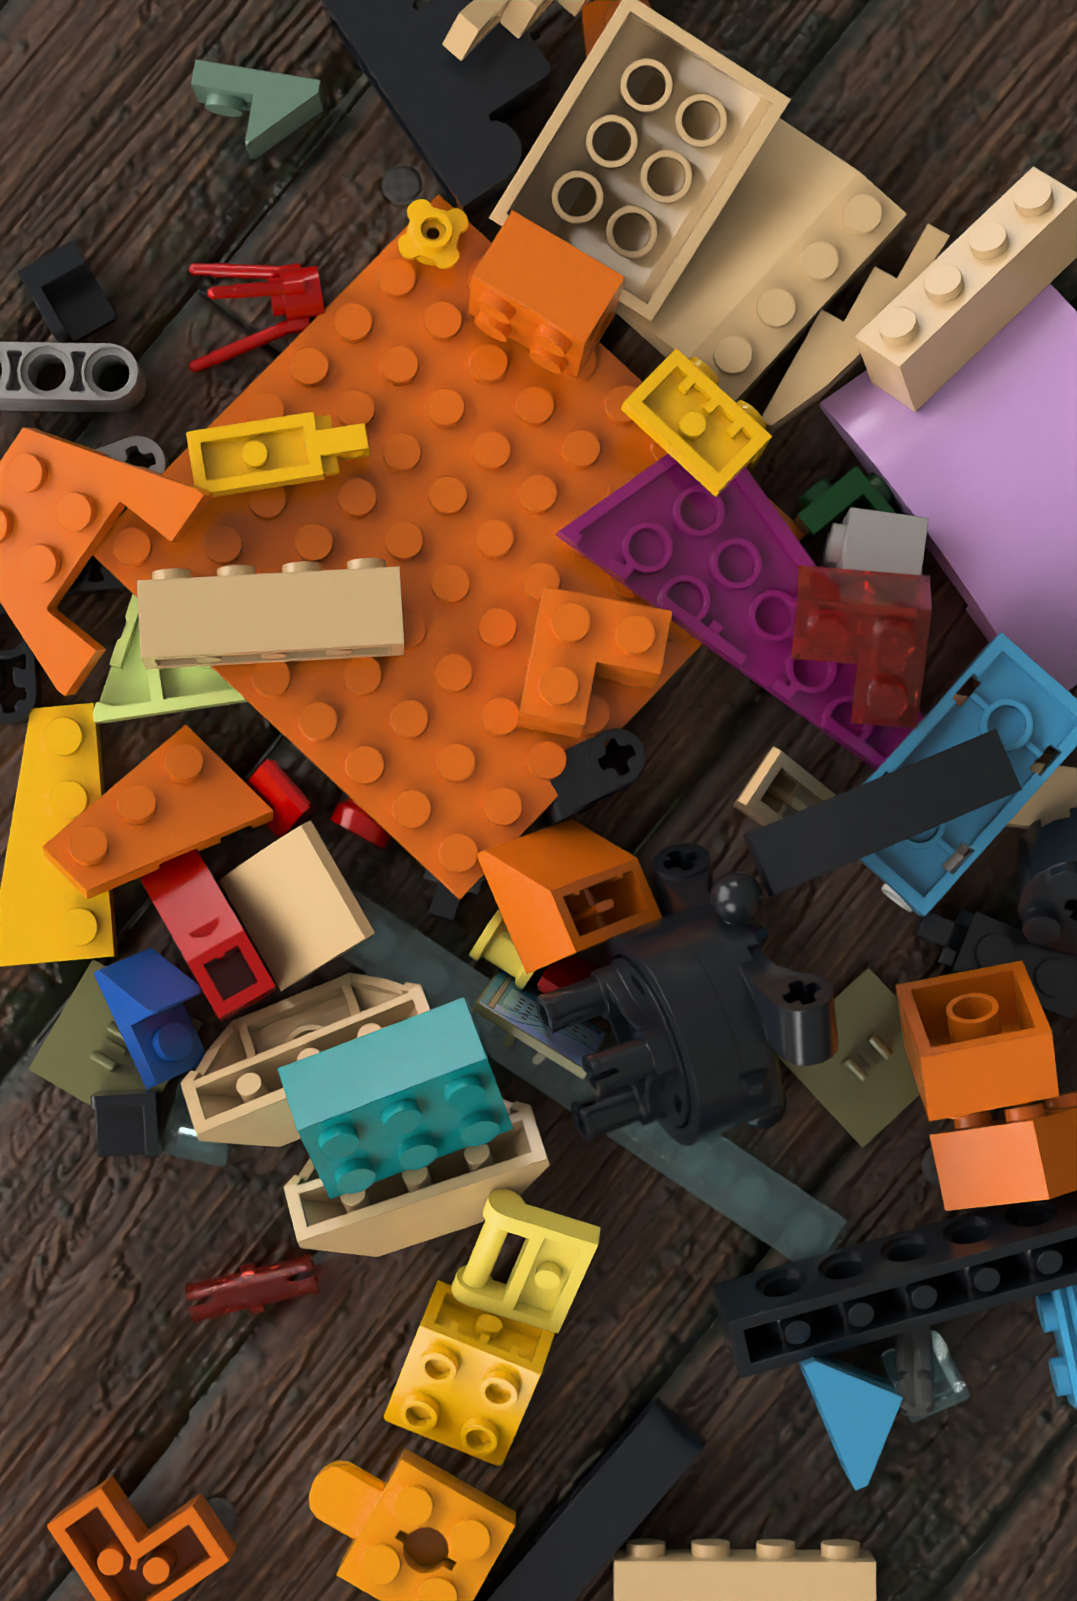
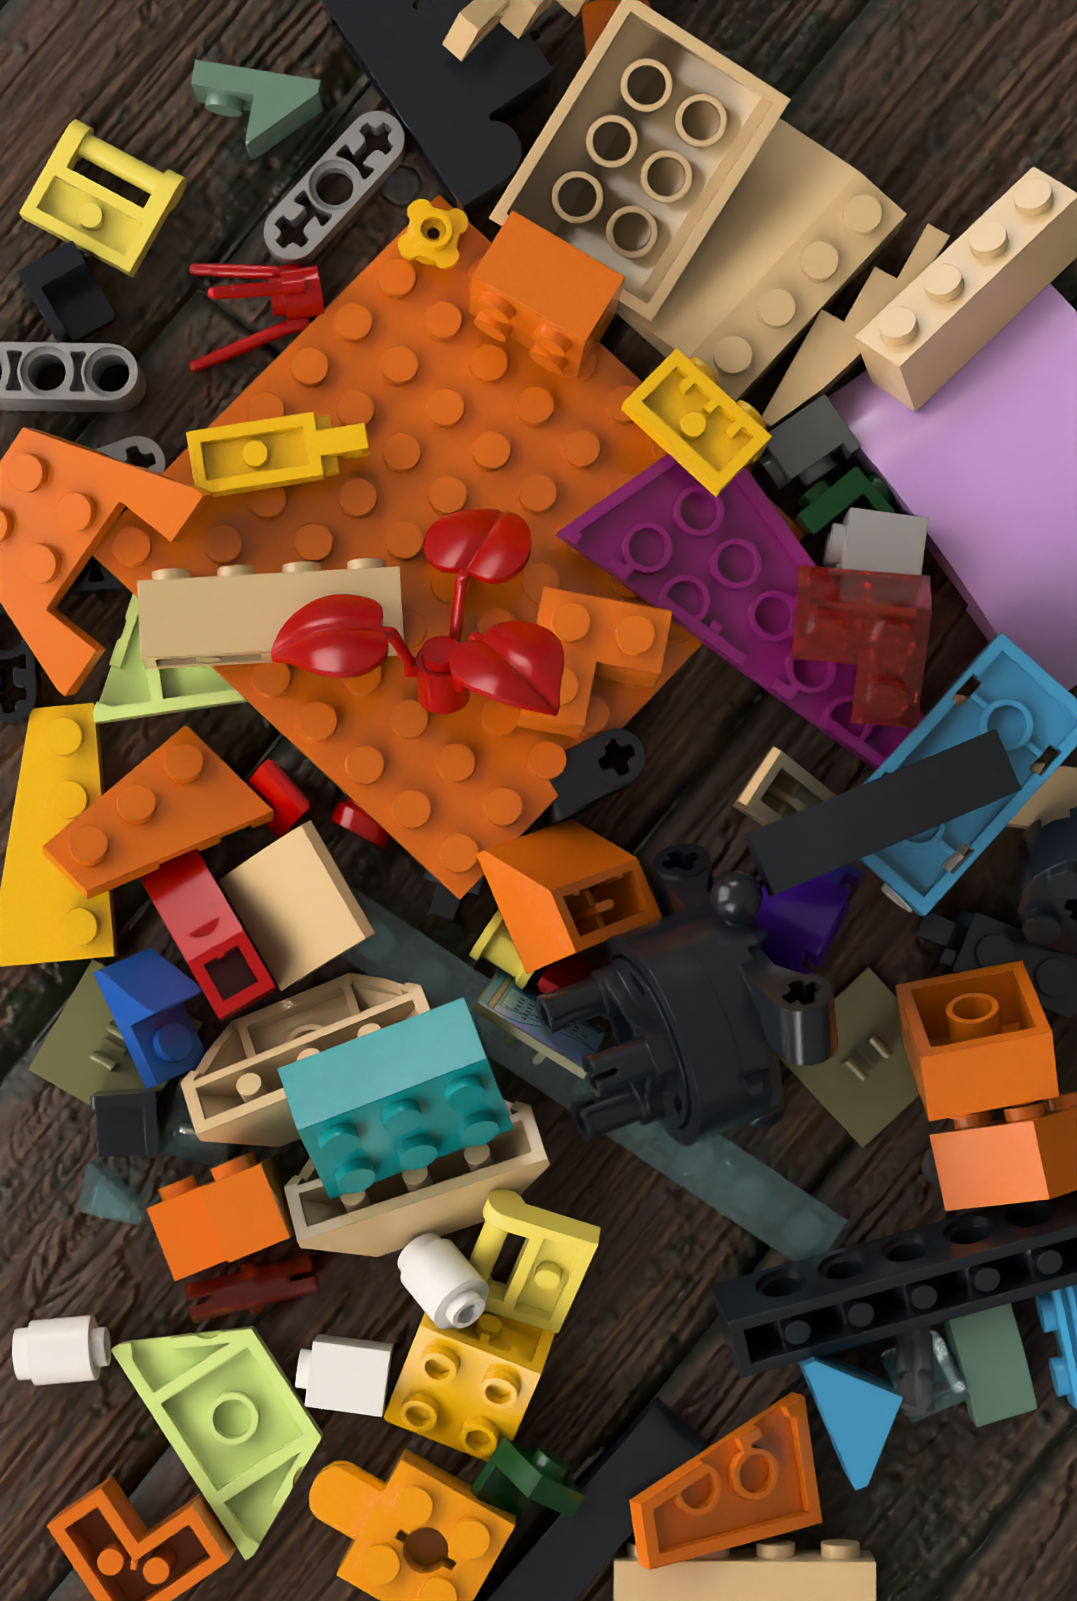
(61, 1350): none -> white brick
(91, 214): none -> light yellow plate
(109, 1196): none -> clear light blue slope
(222, 1218): none -> orange brick
(227, 1420): none -> yellowish green wing
(345, 1374): none -> white brick
(377, 164): none -> light grey beam
(442, 1281): none -> white brick
(510, 664): none -> red plant
(521, 1475): none -> dark green bracket
(733, 1492): none -> orange wing
(805, 446): none -> dark grey brick
(806, 918): none -> dark purple brick
(991, 1364): none -> sand green slope

